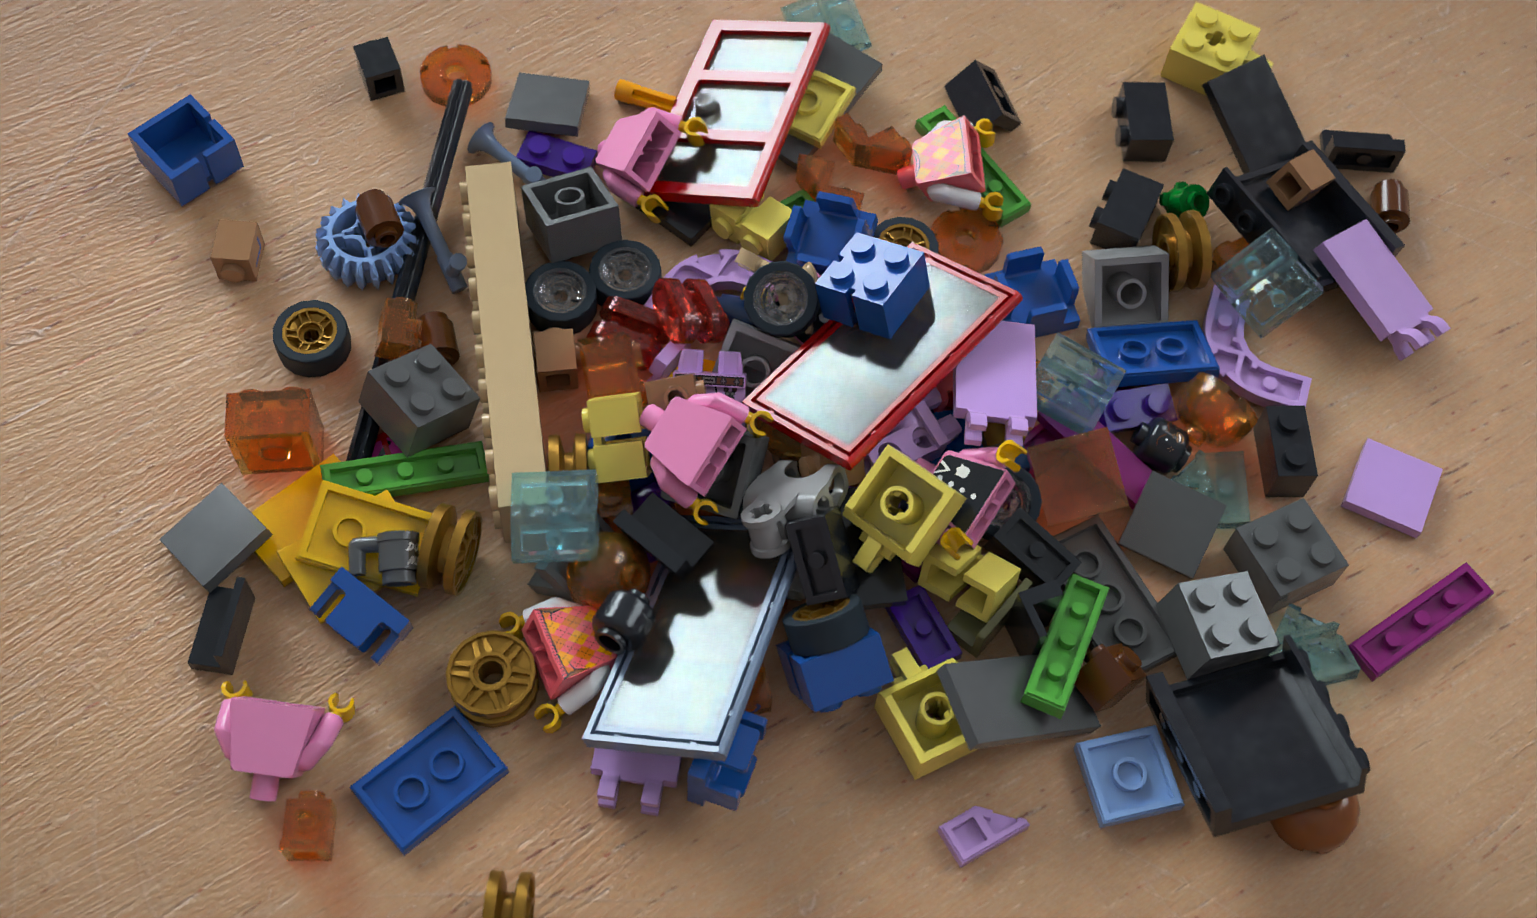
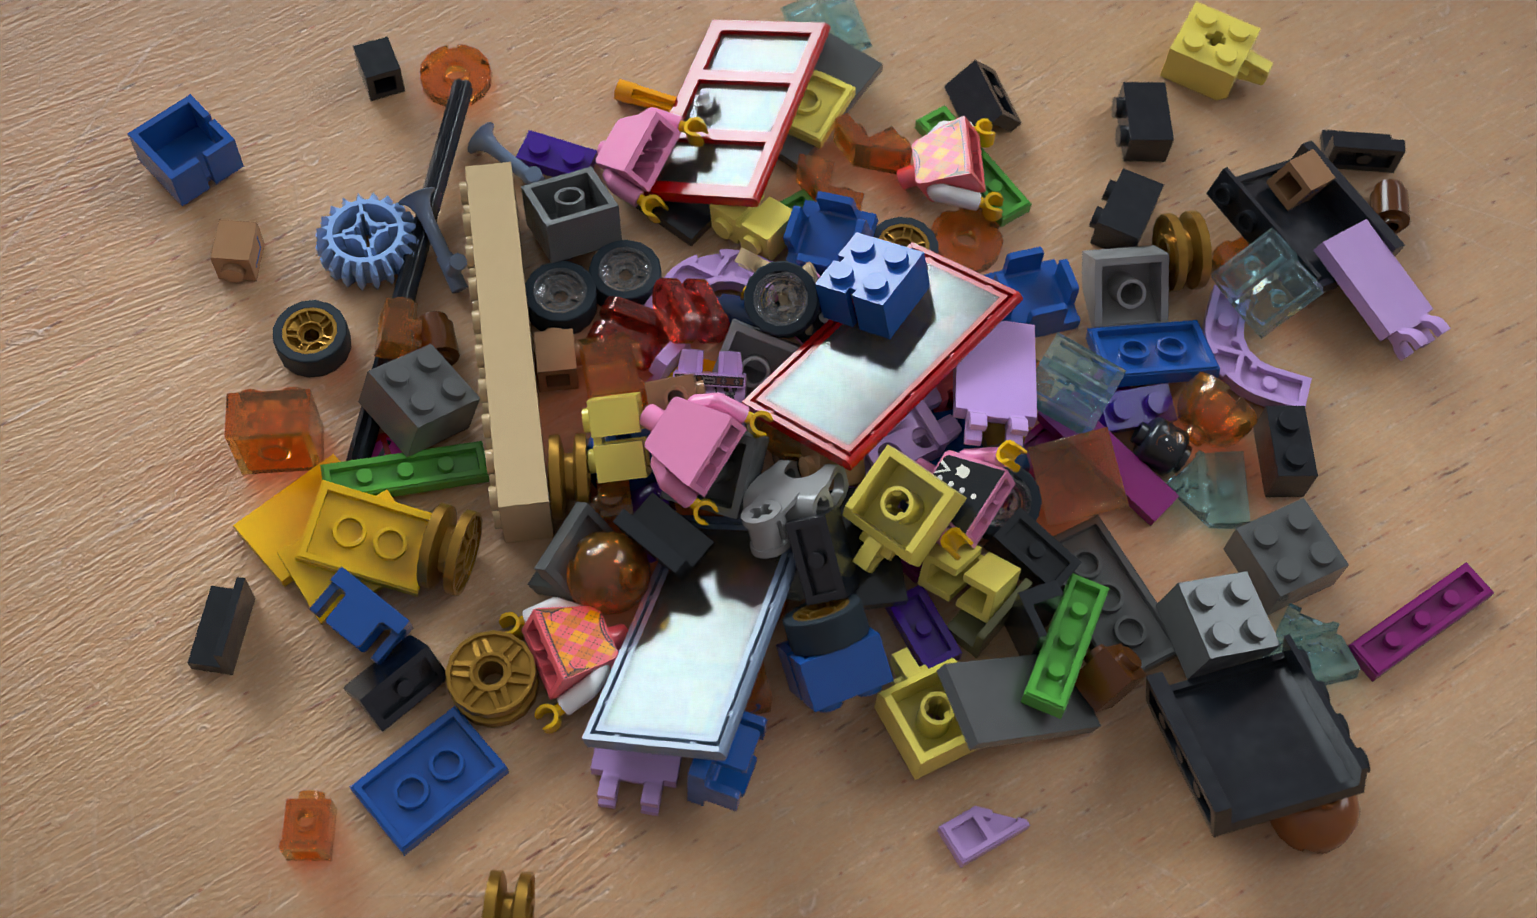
(215, 537): dark grey tile -> none
(275, 736): bright pink torso -> none
(378, 218): reddish brown brick -> none
(396, 554): dark grey piece -> none
(398, 683): none -> black panel
(547, 104): dark grey tile -> none
(554, 516): clear light blue slope -> none
(623, 621): black head -> none
(1128, 776): light blue tile -> none
(1172, 524): dark grey tile -> none
(1185, 198): green brick -> none
(1254, 115): black tile -> none
(1392, 488): lavender tile -> none

